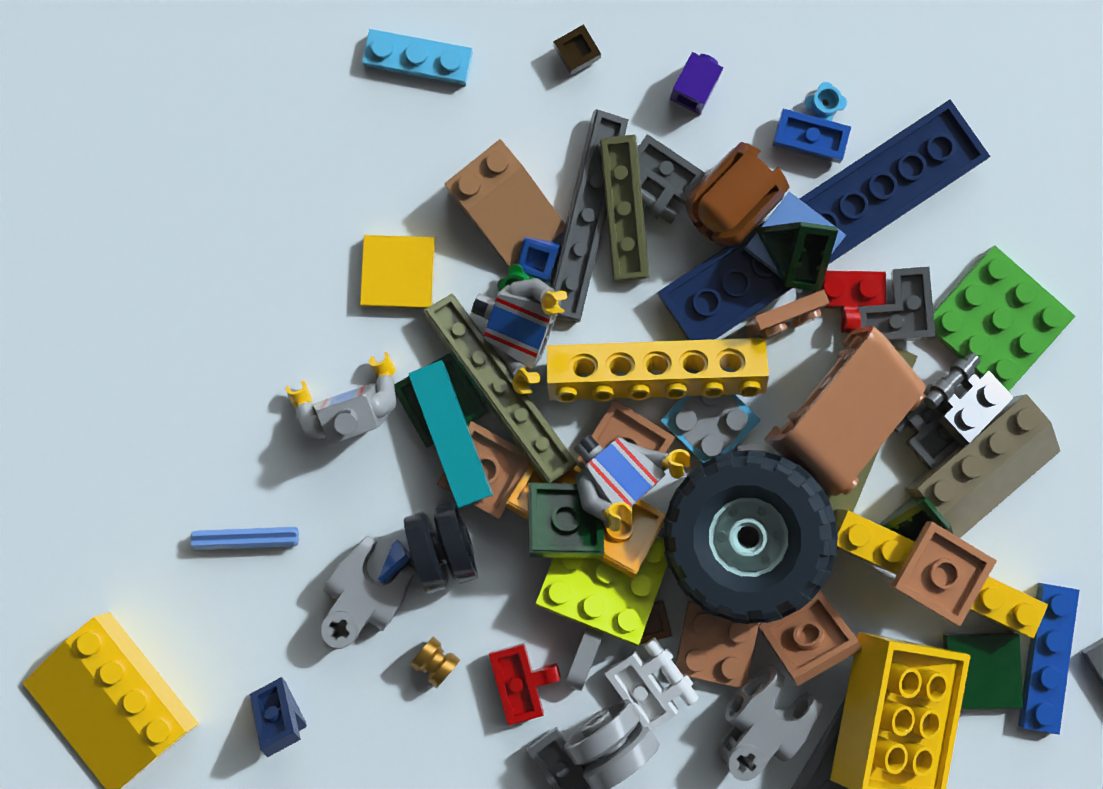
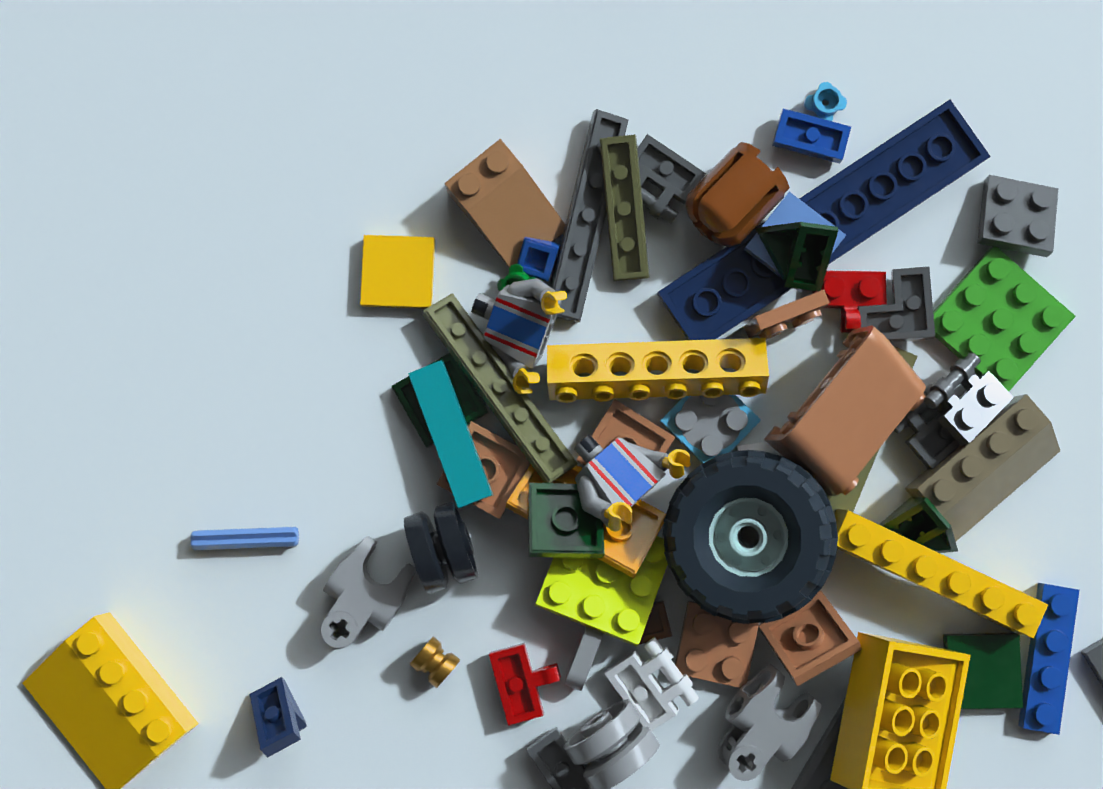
(348, 412): light grey torso -> none
(395, 561): blue slope -> none
(417, 57): medium azure plate -> none
(577, 49): dark brown plate -> none
(696, 82): dark purple brick -> none
(943, 573): nougat plate -> none
(1018, 216): none -> plate

